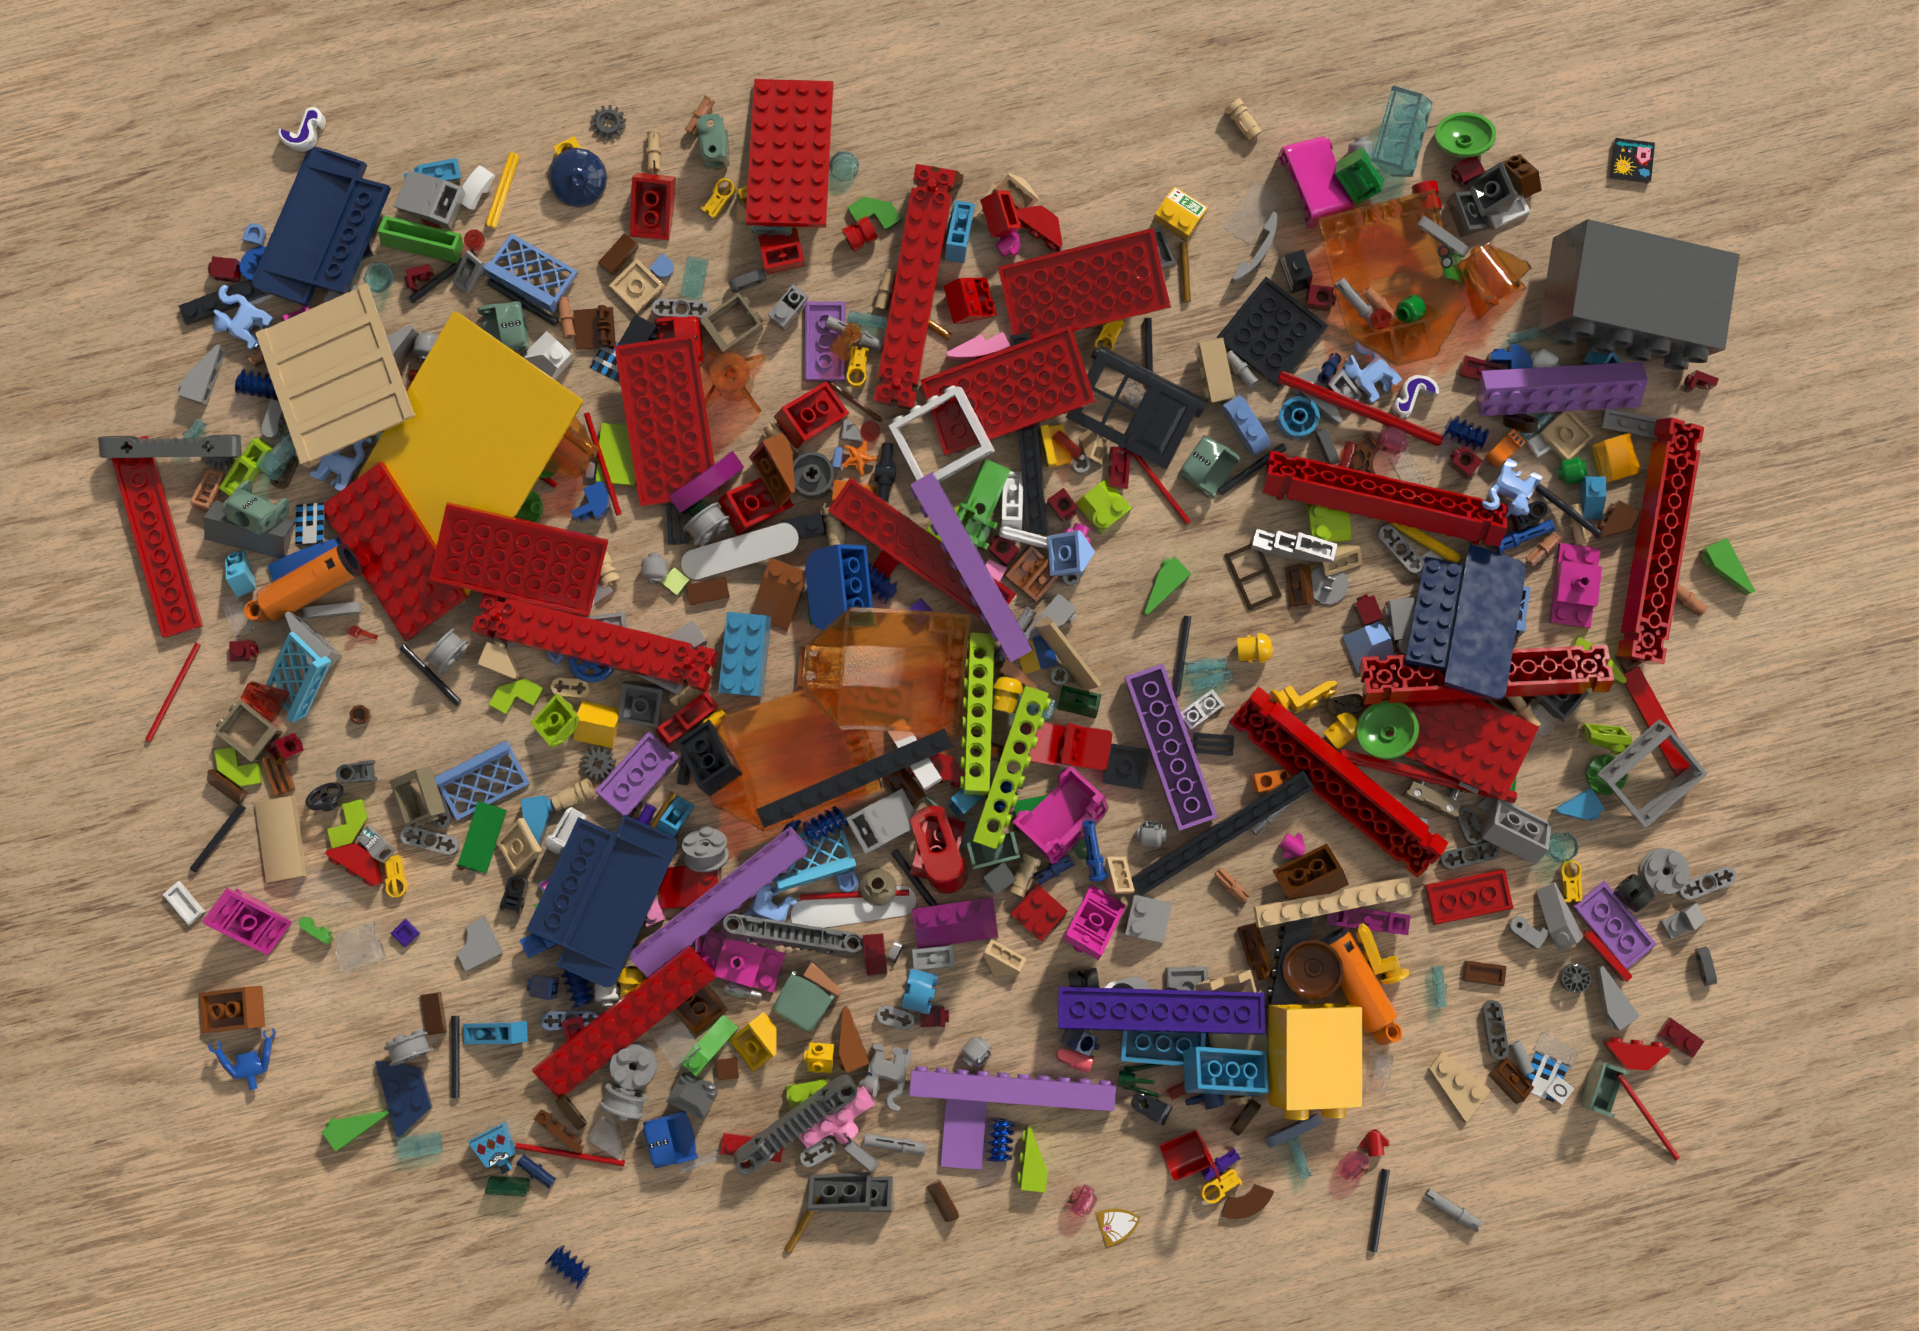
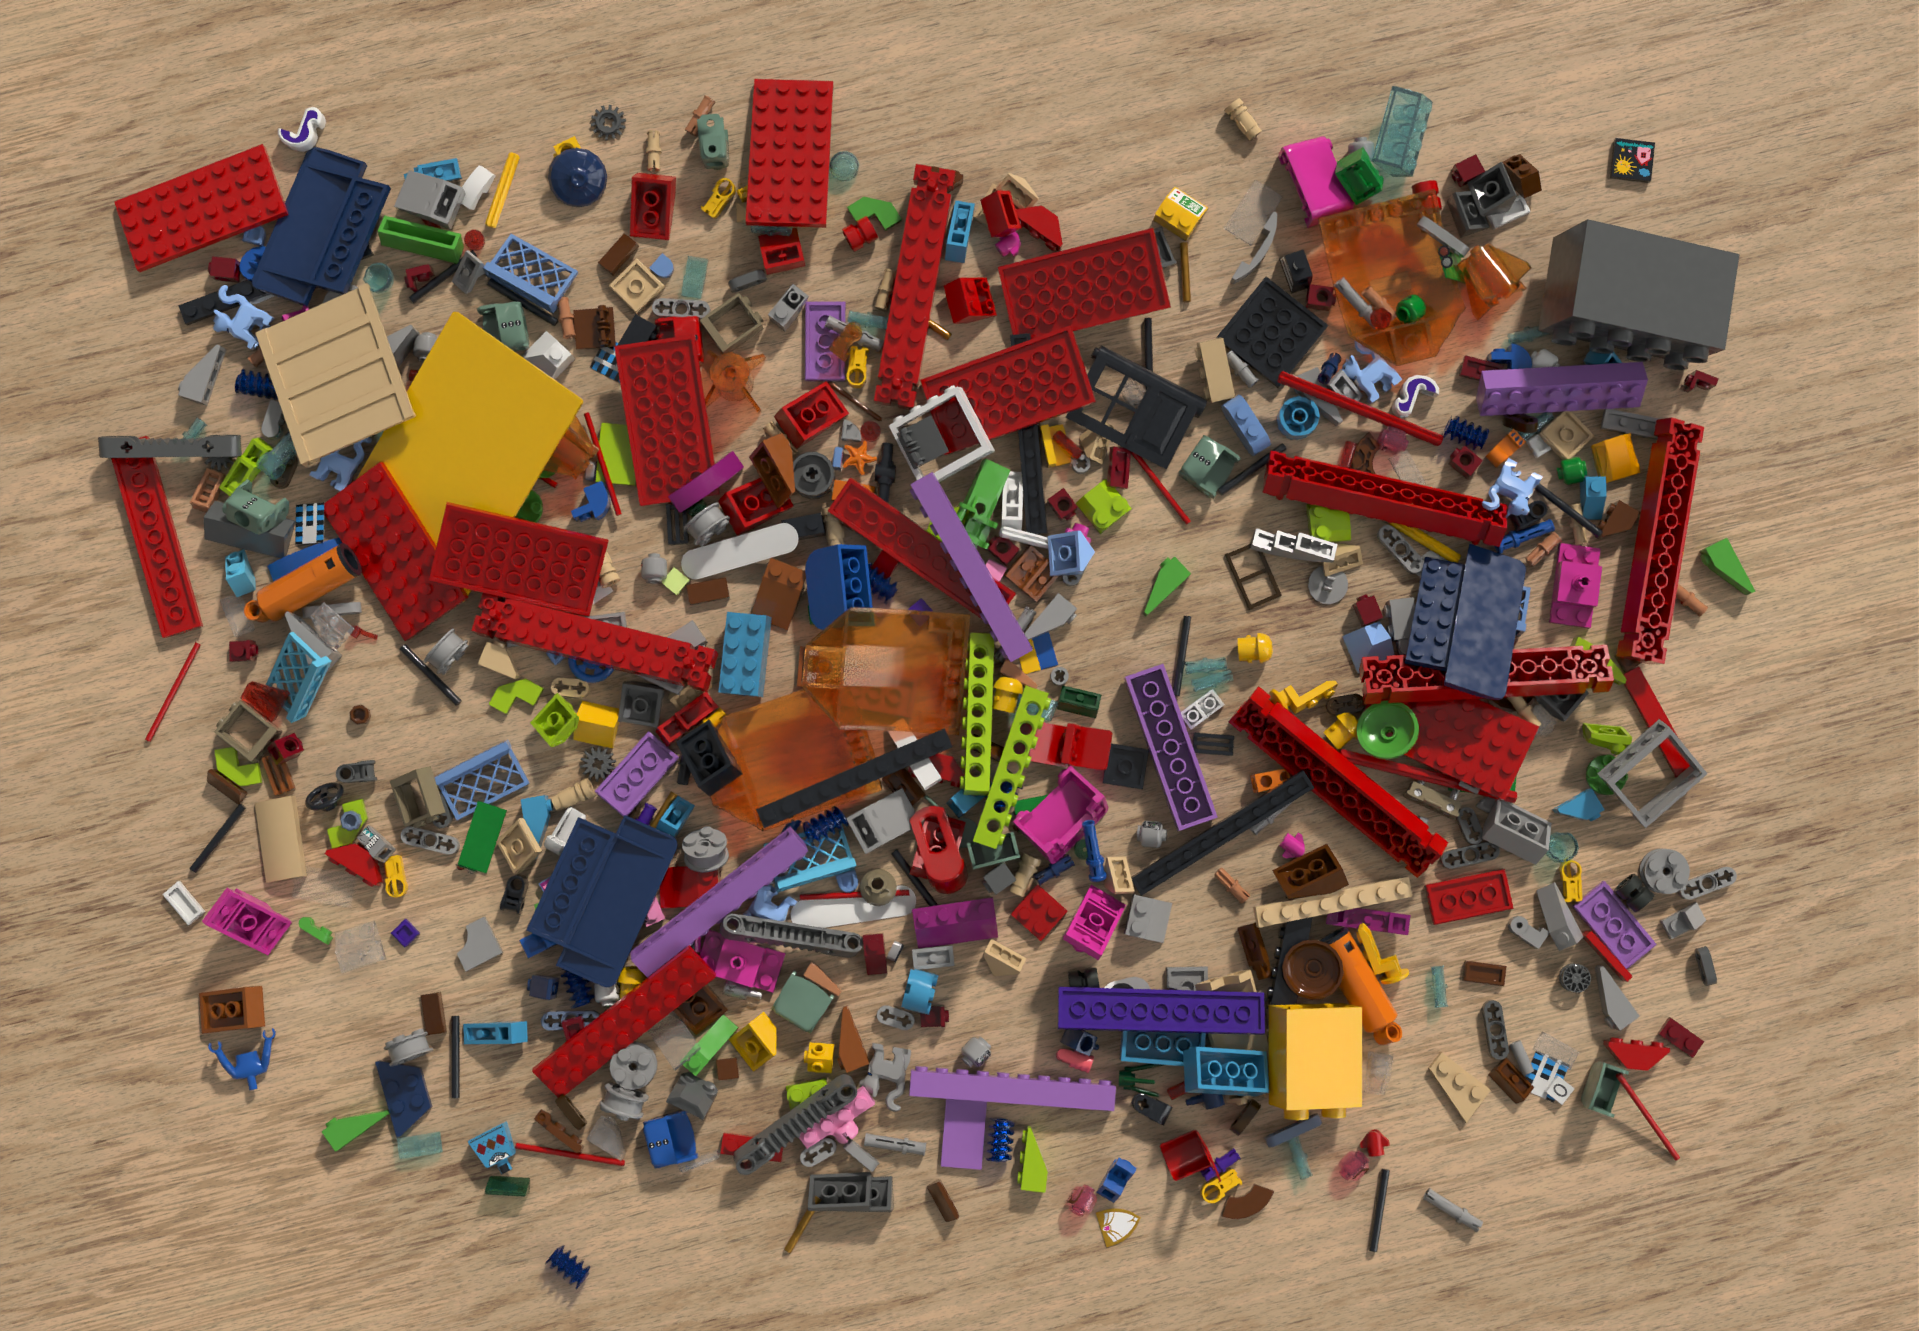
(201, 208): none -> red plate
(330, 627): none -> clear slope
(351, 820): none -> sand blue tile
(536, 1171): dark blue pin -> none
(922, 442): none -> dark grey hinge
(978, 348): bright pink slope -> none
(1066, 653): tan slope -> none
(1110, 333): yellow piece -> none
(1116, 1179): none -> blue brick
(1299, 585): reddish brown slope -> none
(1327, 446): dark grey beam -> none
(1465, 134): bright green dish -> none

